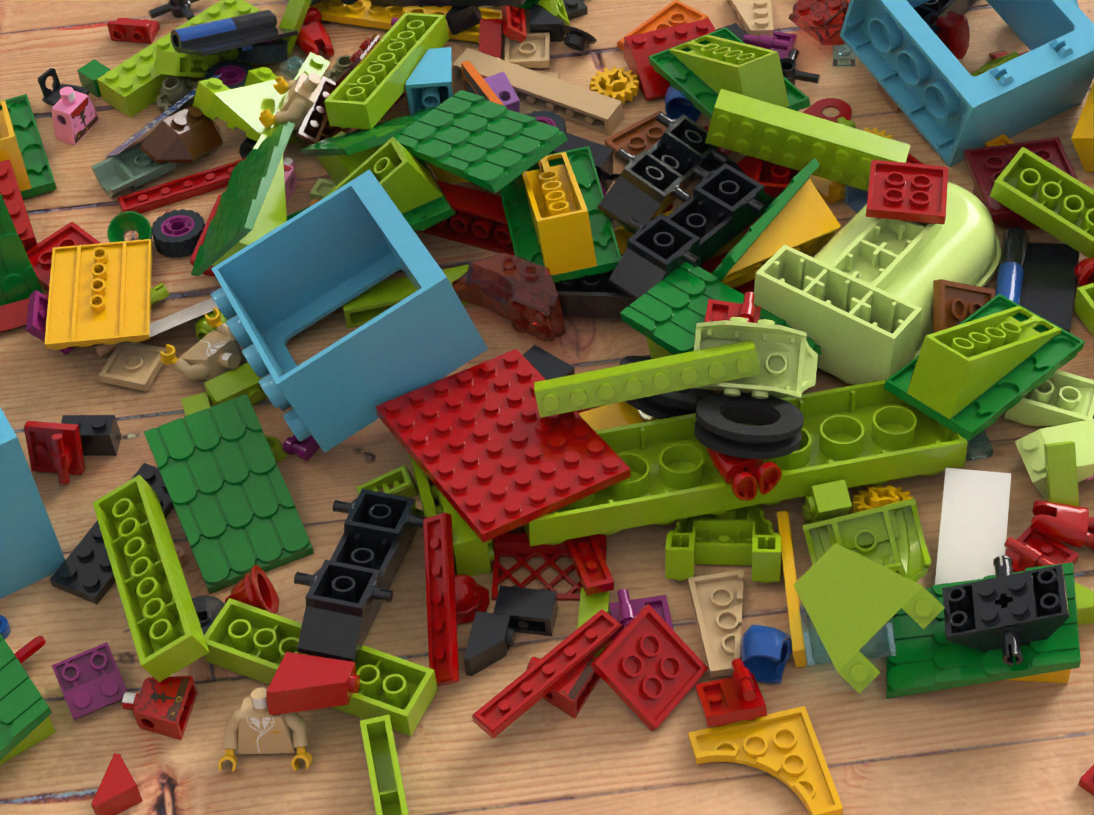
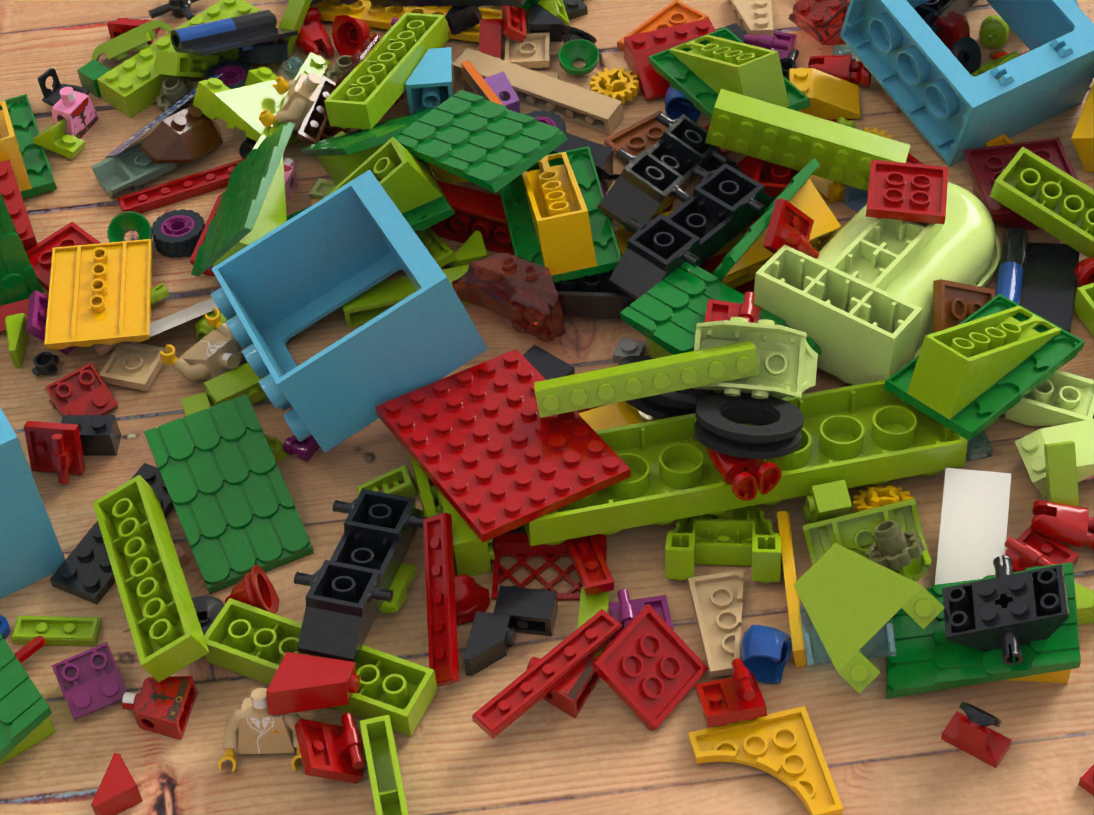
(17, 337): none -> lime slope
(45, 364): none -> black plate
(57, 630): none -> lime tile
(58, 141): none -> lime slope
(81, 393): none -> red plate
(135, 38): none -> lime plate
(331, 749): none -> red plate
(349, 34): none -> red piece
(402, 580): none -> lime slope
(436, 247): none -> lime tile
(470, 251): none -> lime slope
(575, 51): none -> green piece
(628, 347): none -> light grey plate
(789, 227): none -> red plate
(827, 94): none -> yellow slope
(842, 67): none -> red piece
(893, 546): none -> olive plant
(967, 53): none -> black piece
(973, 737): none -> red piece
(994, 32): none -> lime head

